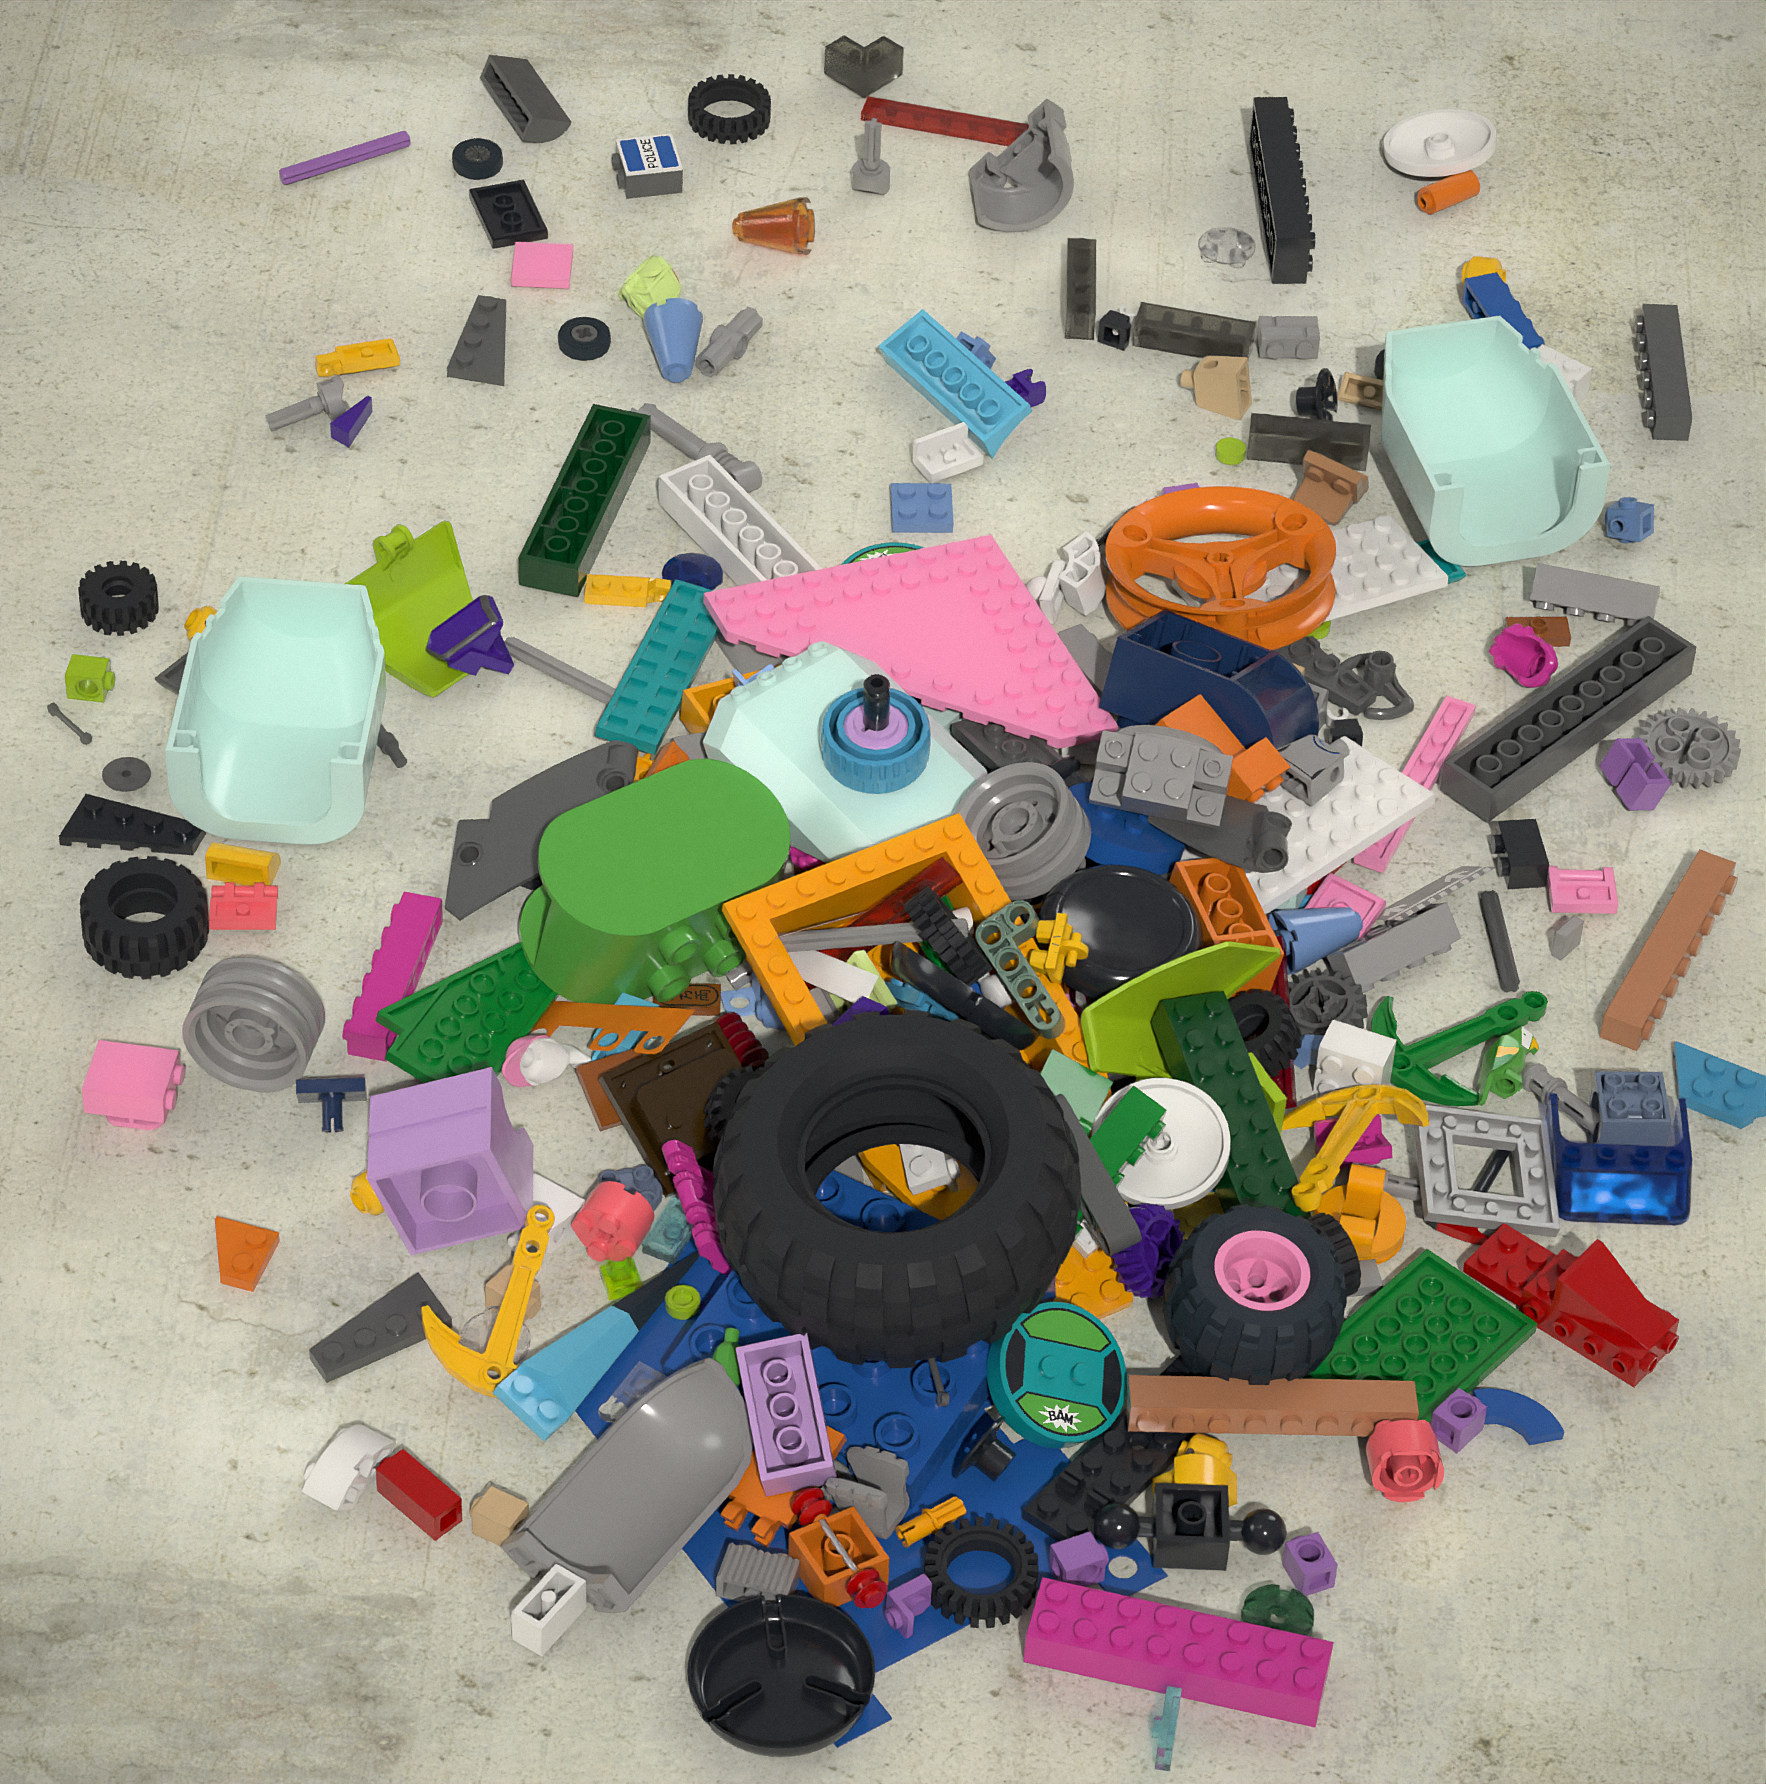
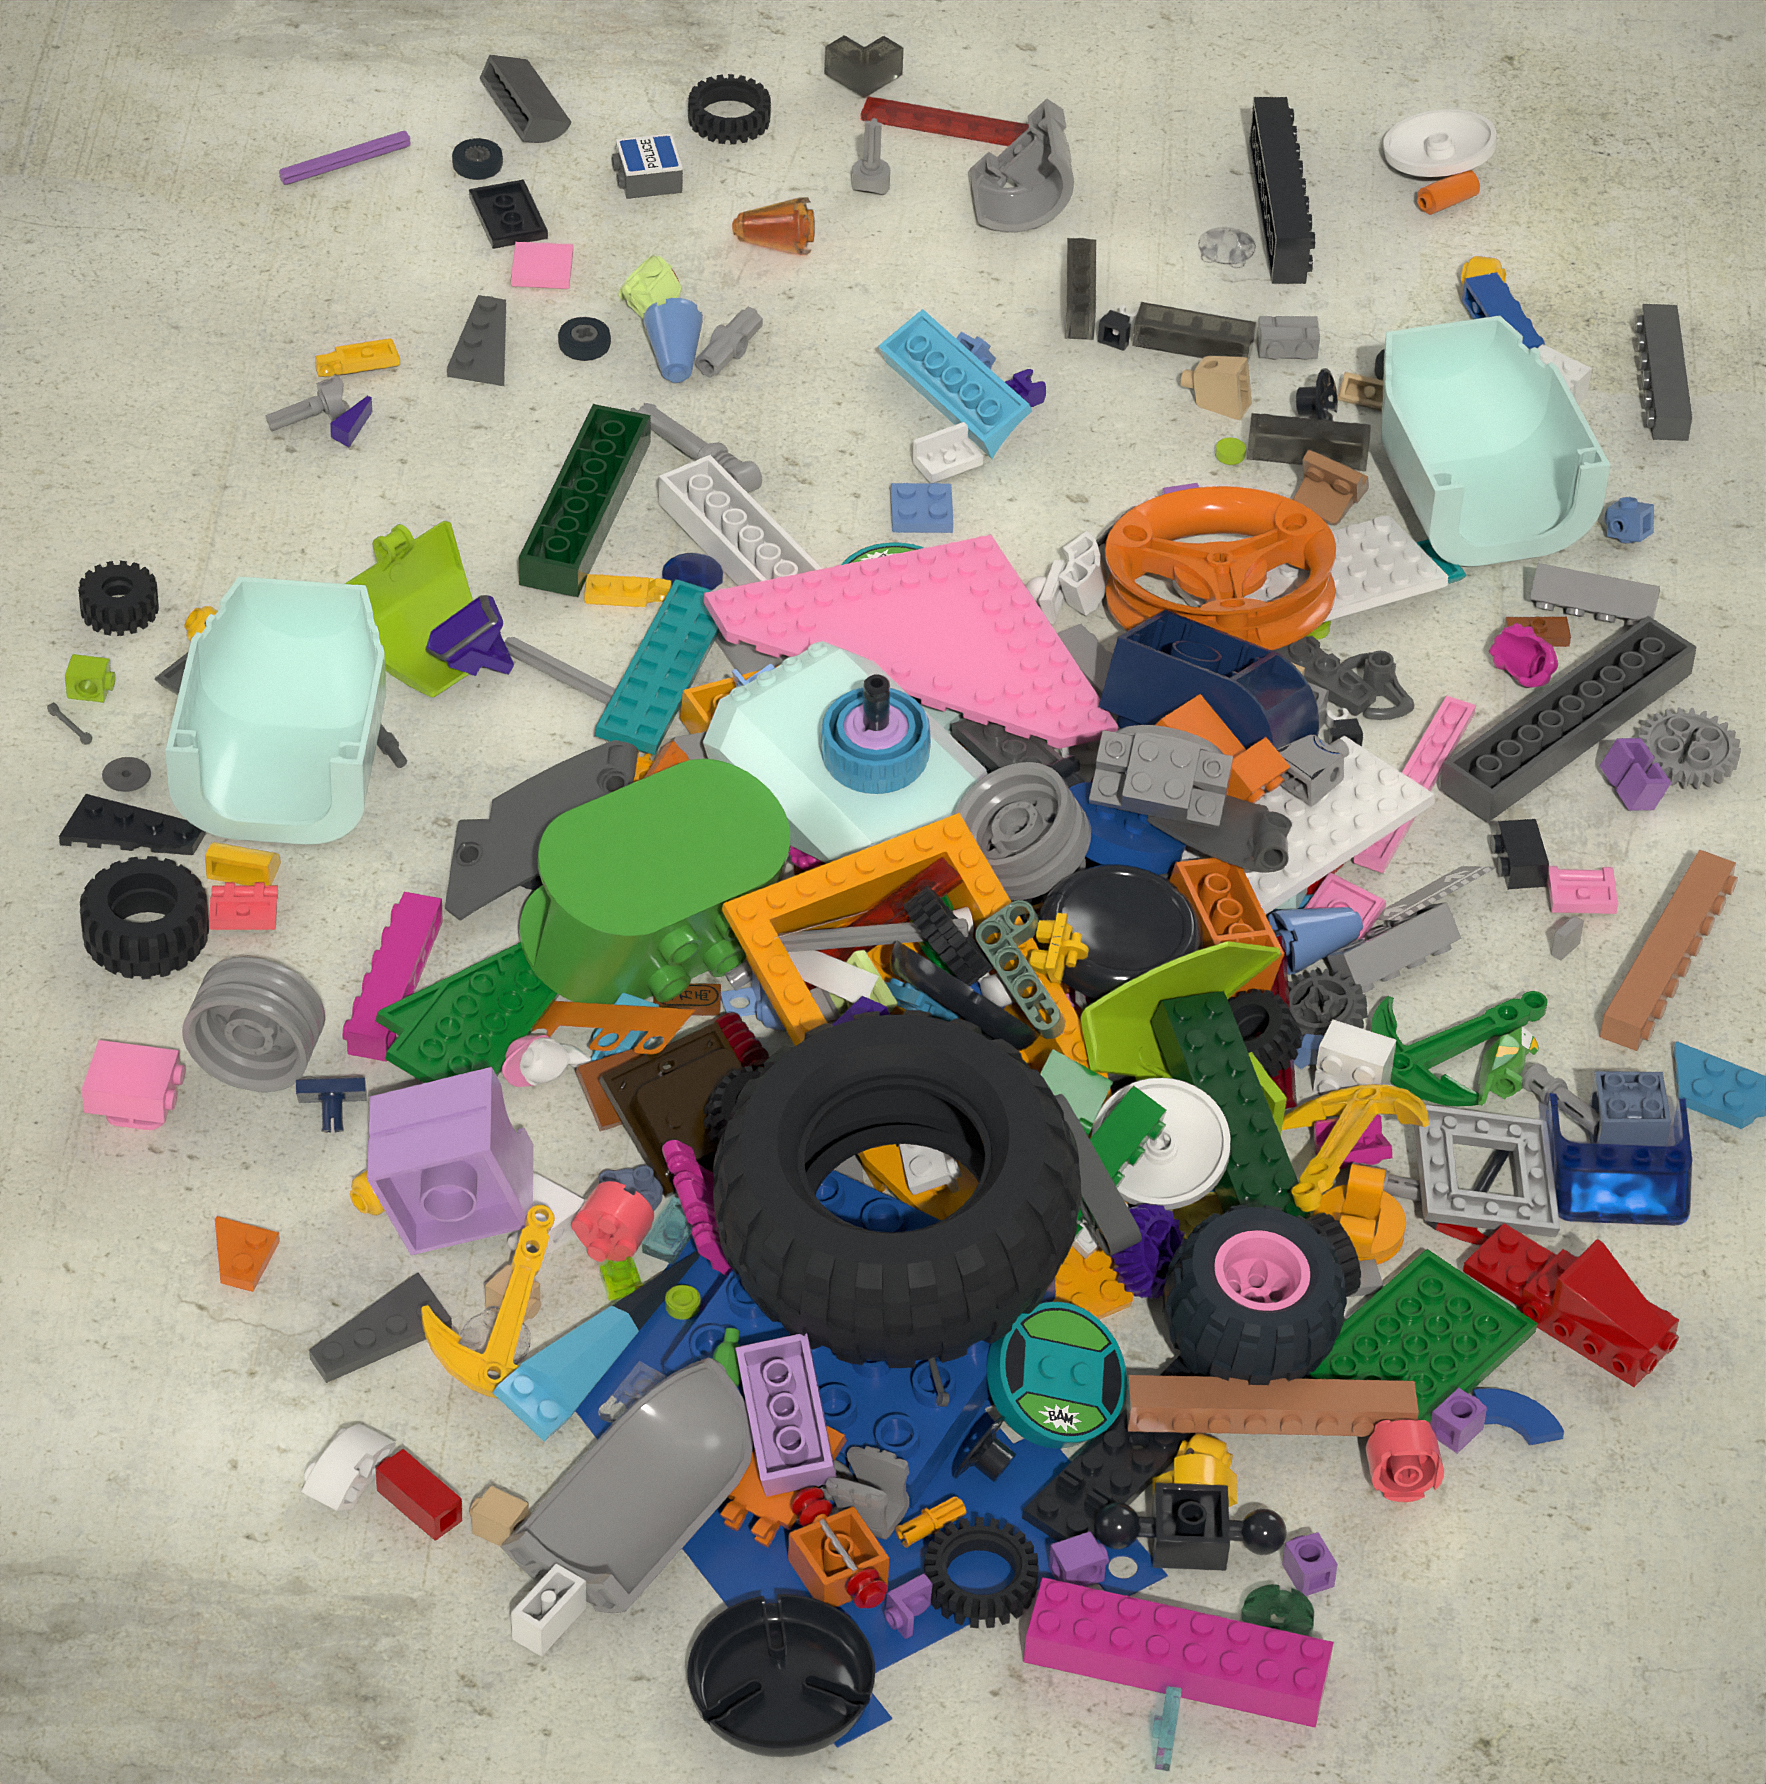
(753, 1574): light grey brick -> none
(1499, 941): dark grey axle -> none

